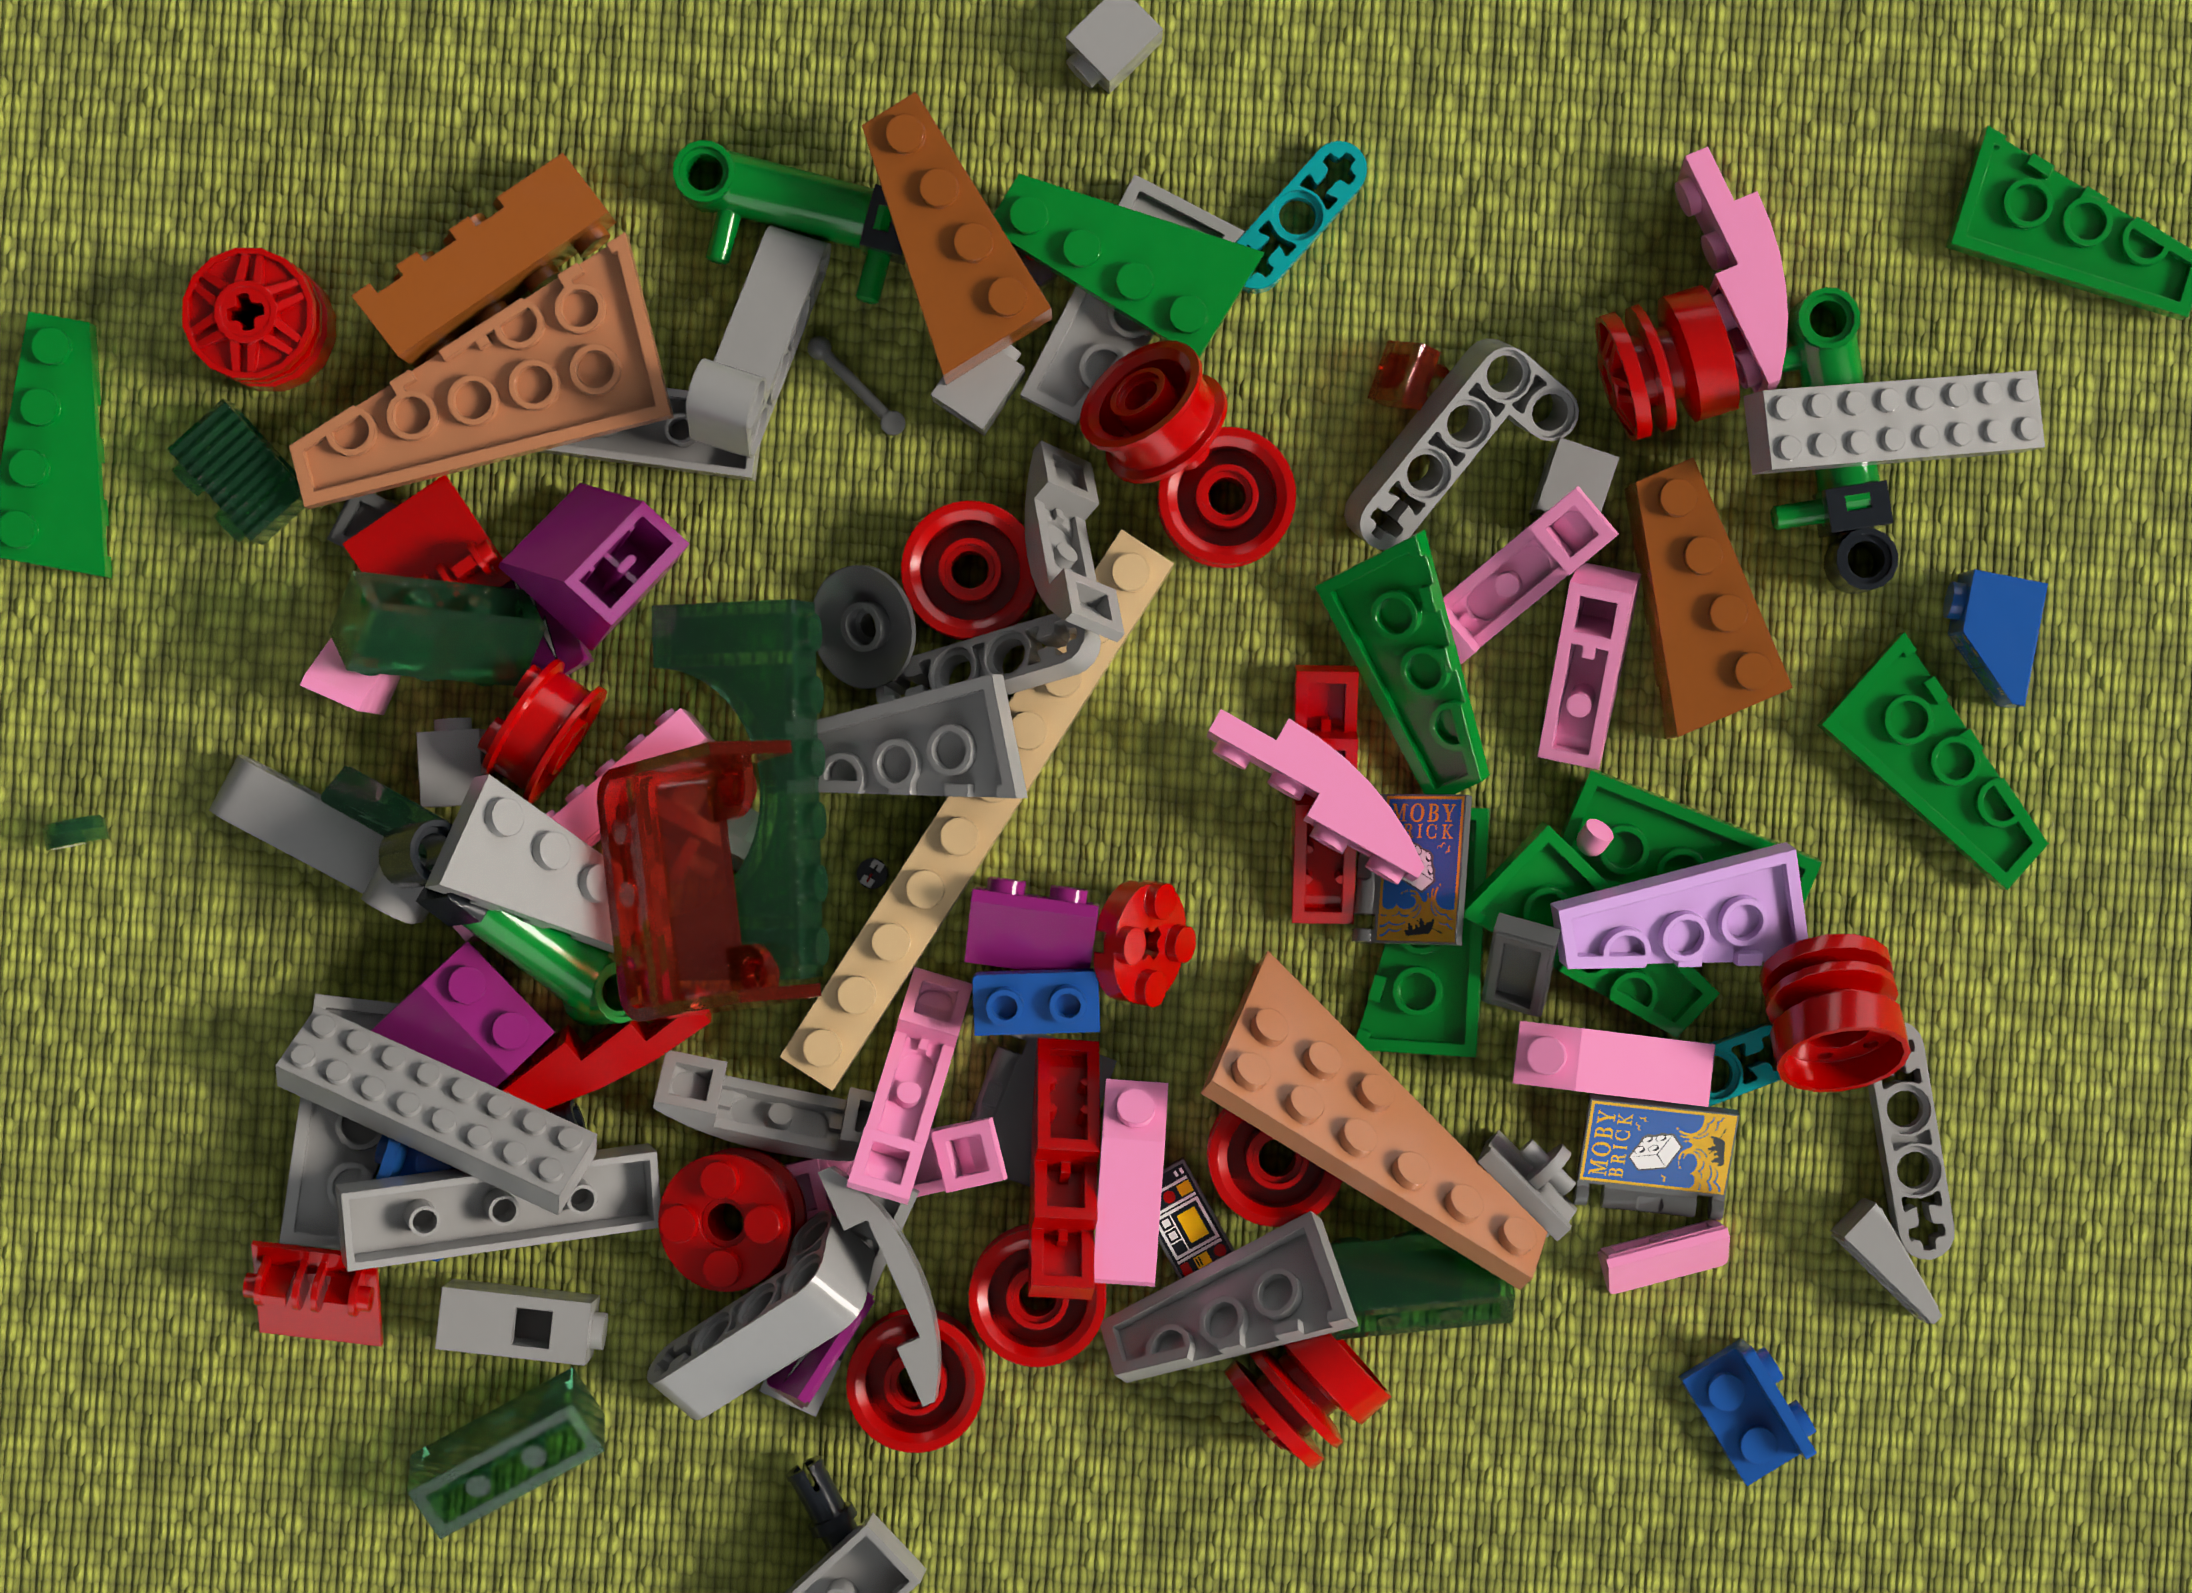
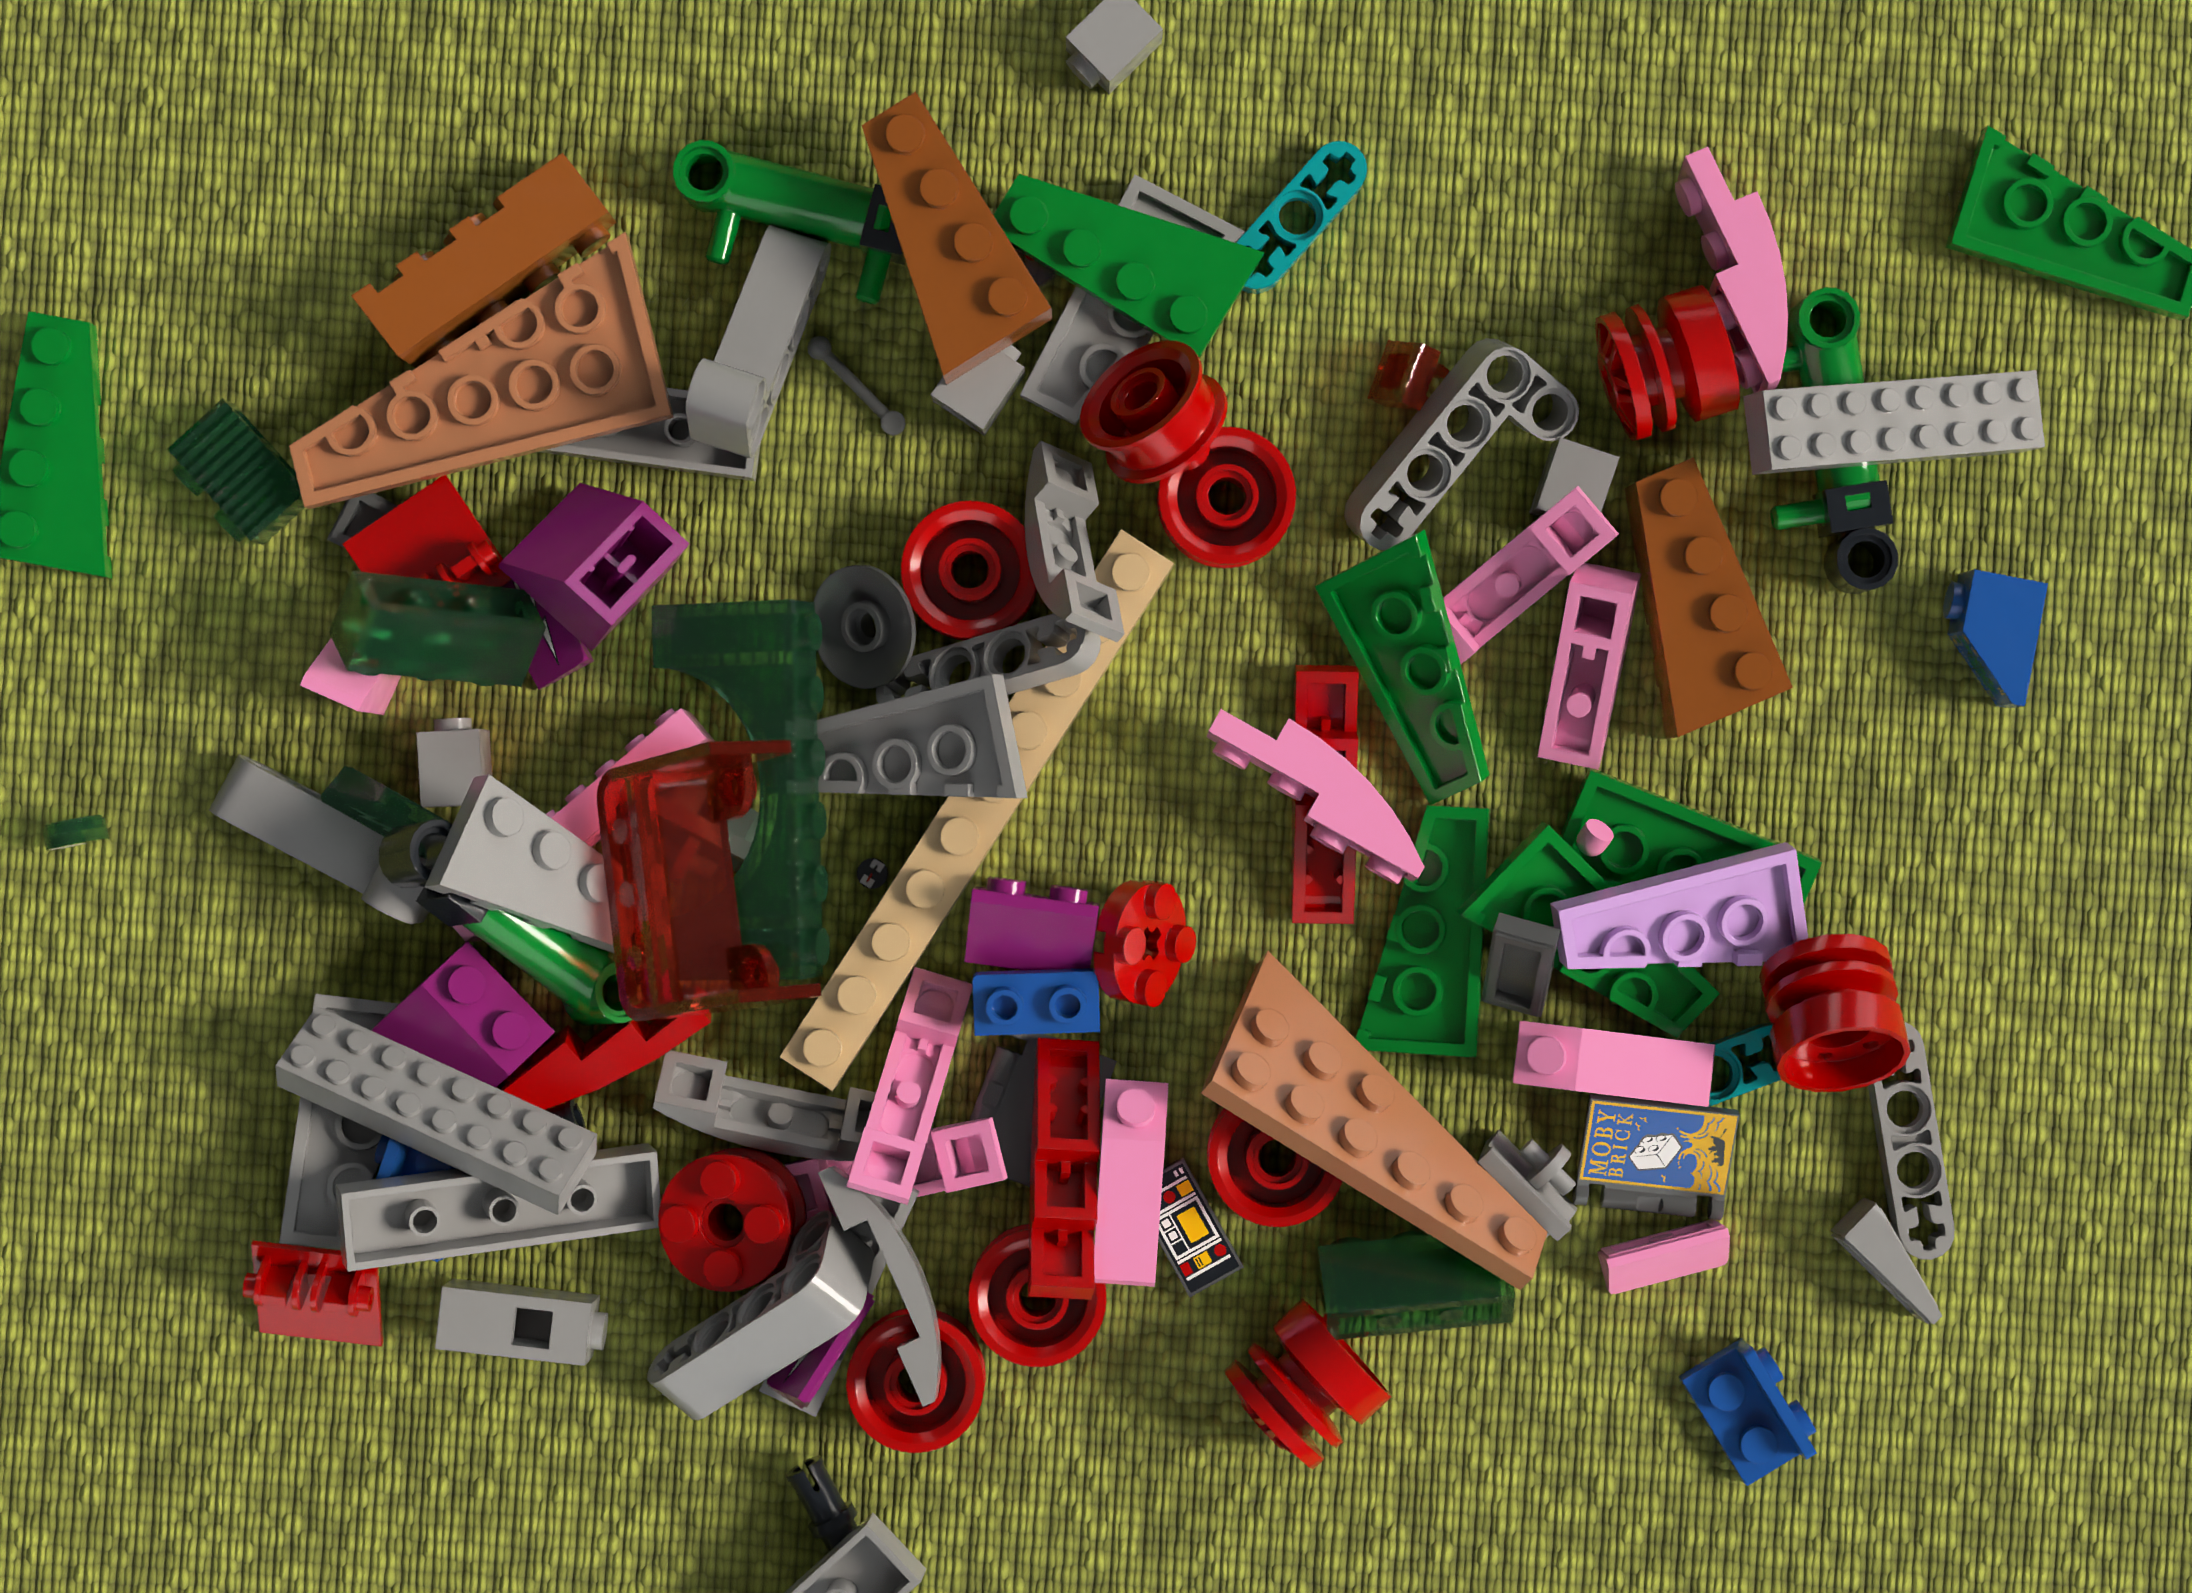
(287, 341): red wheel -> none
(506, 1453): clear green brick -> none
(540, 729): red wheel -> none
(1243, 1303): light grey wing -> none
(1433, 905): piece -> none
(1920, 750): green wing -> none

